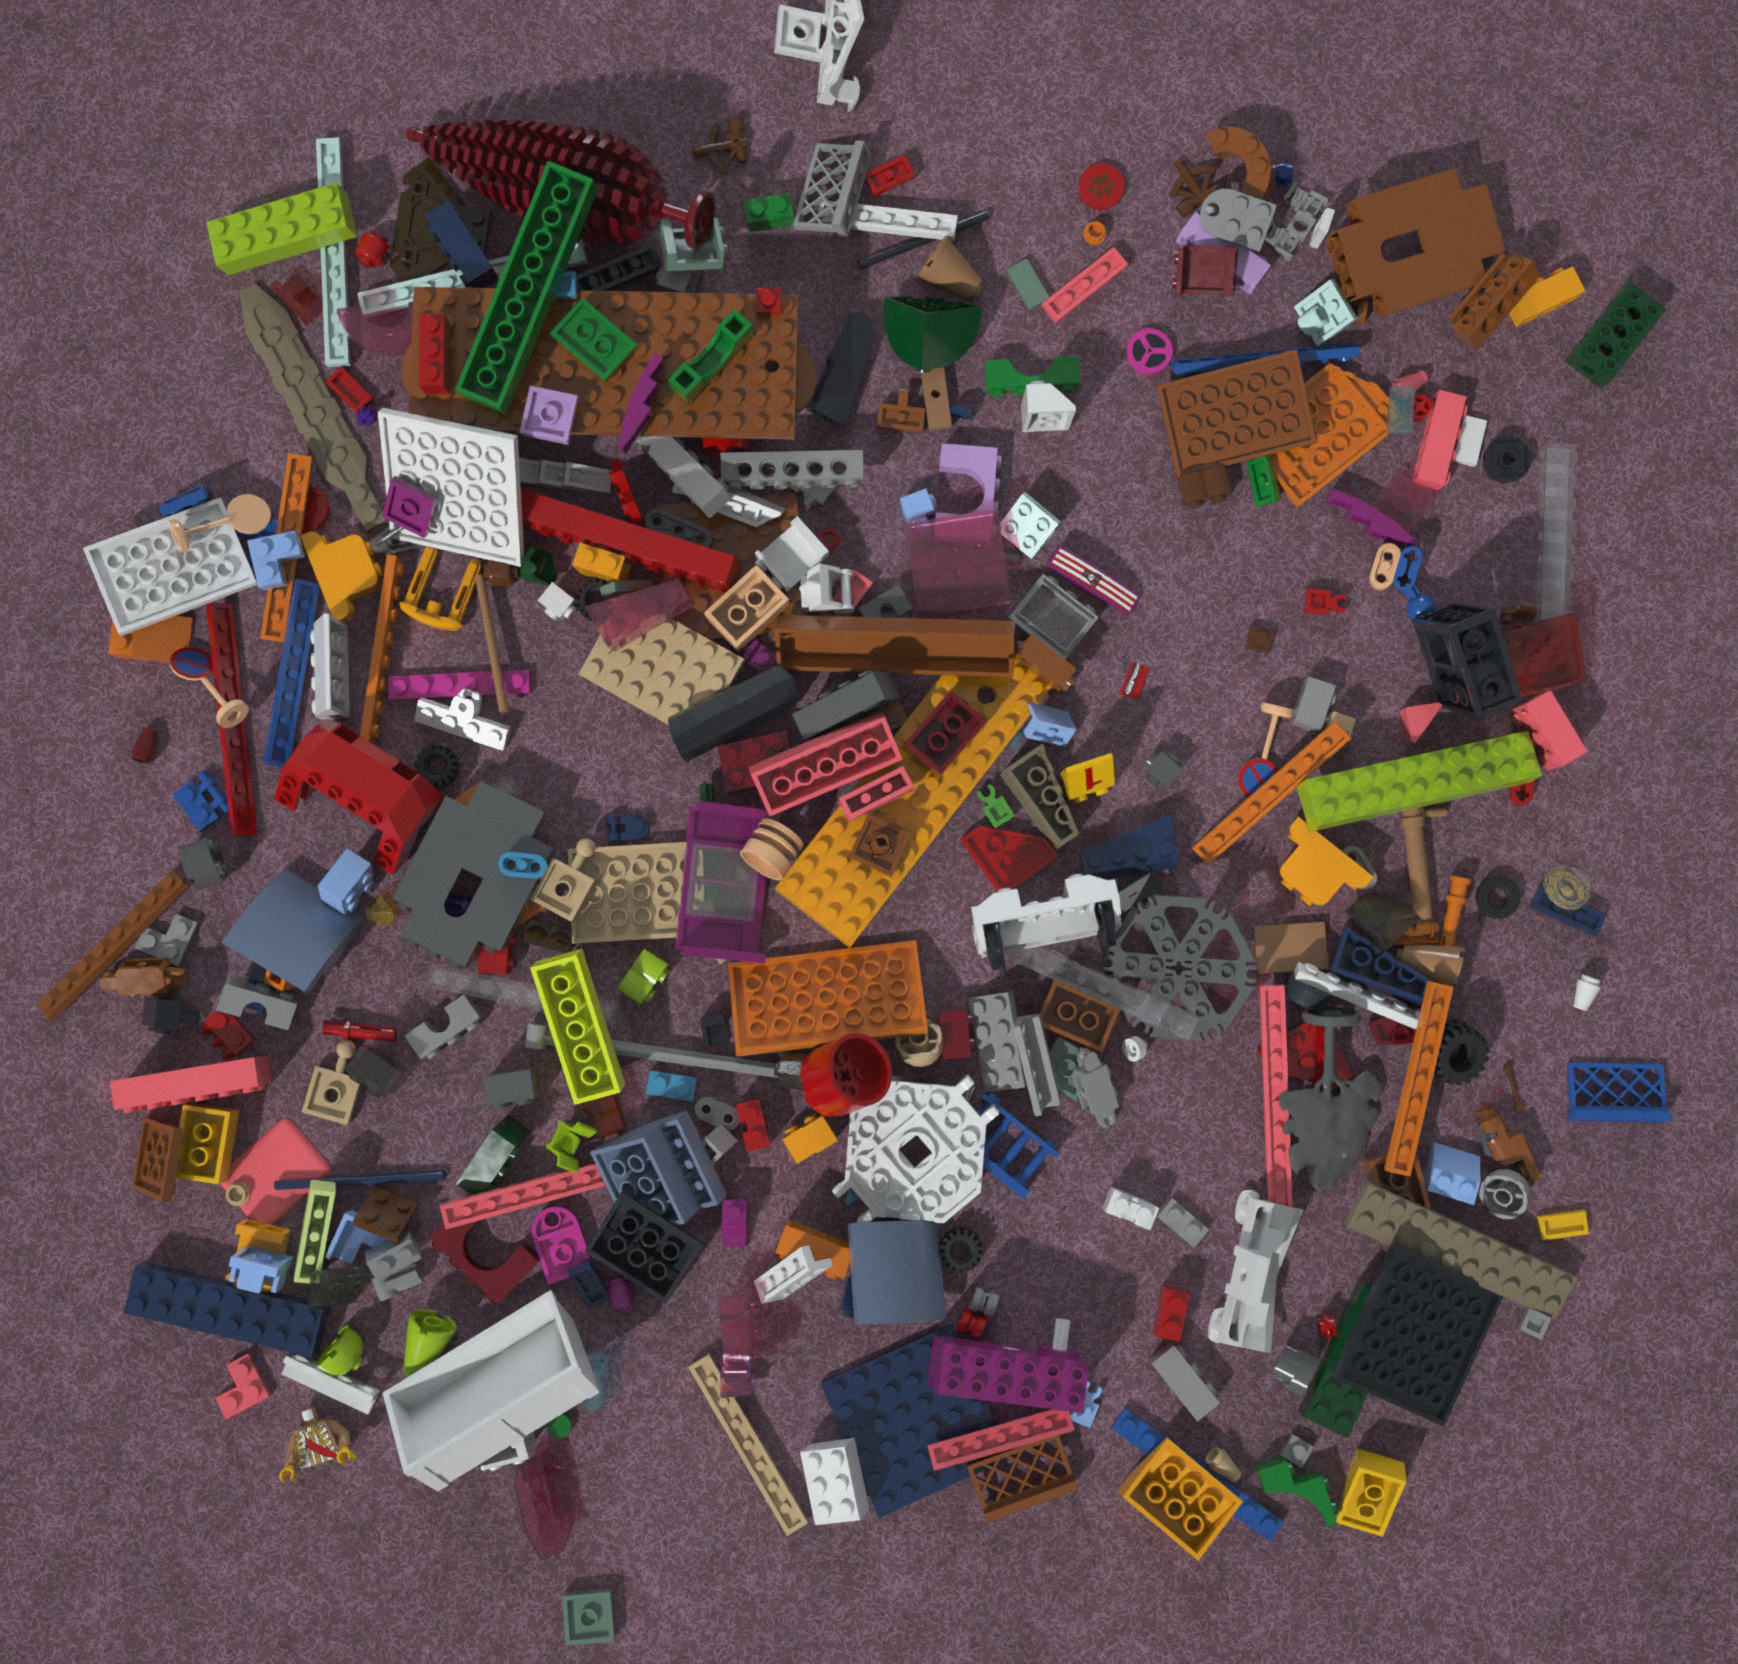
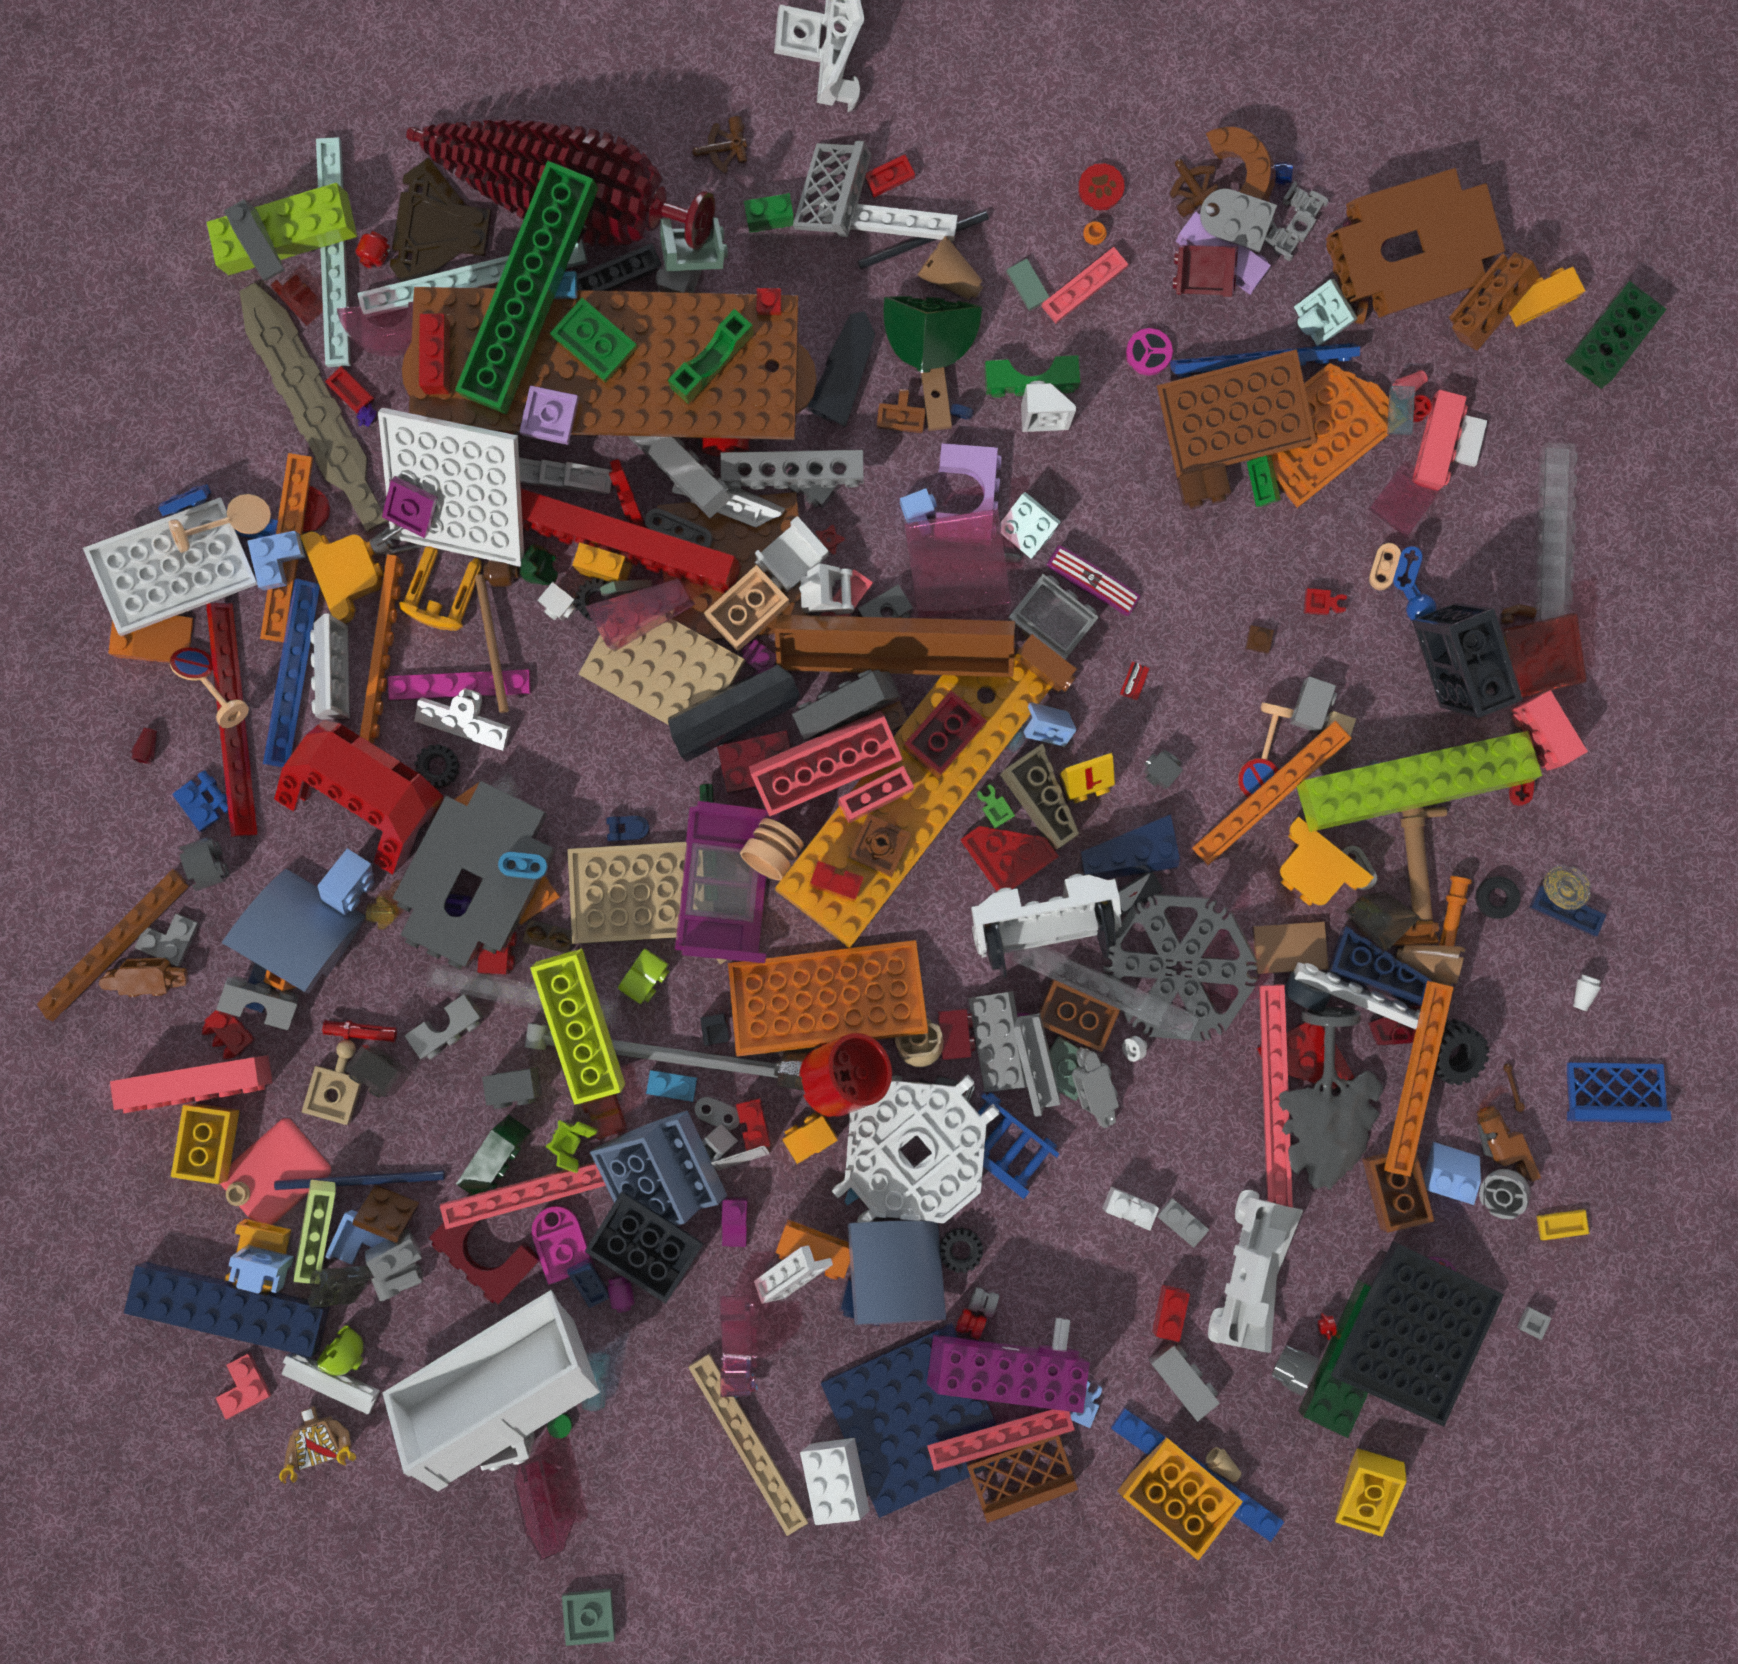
(157, 1159): dark orange plate -> none
(165, 1014): black brick -> none
(254, 239): none -> dark grey slope
(426, 1339): lime cone -> none
(461, 246): dark blue brick -> none
(578, 883): tan plate -> none
(638, 410): magenta slope -> none
(740, 1158): none -> white sticker
(835, 884): none -> red brick
(1277, 1476): green arch -> none
(1296, 1450): light grey plate -> none
(1321, 228): white tile -> none
(1377, 523): magenta slope -> none
(1416, 719): coral slope -> none
(1462, 1249): dark tan plate -> none
(1497, 469): black plate -> none

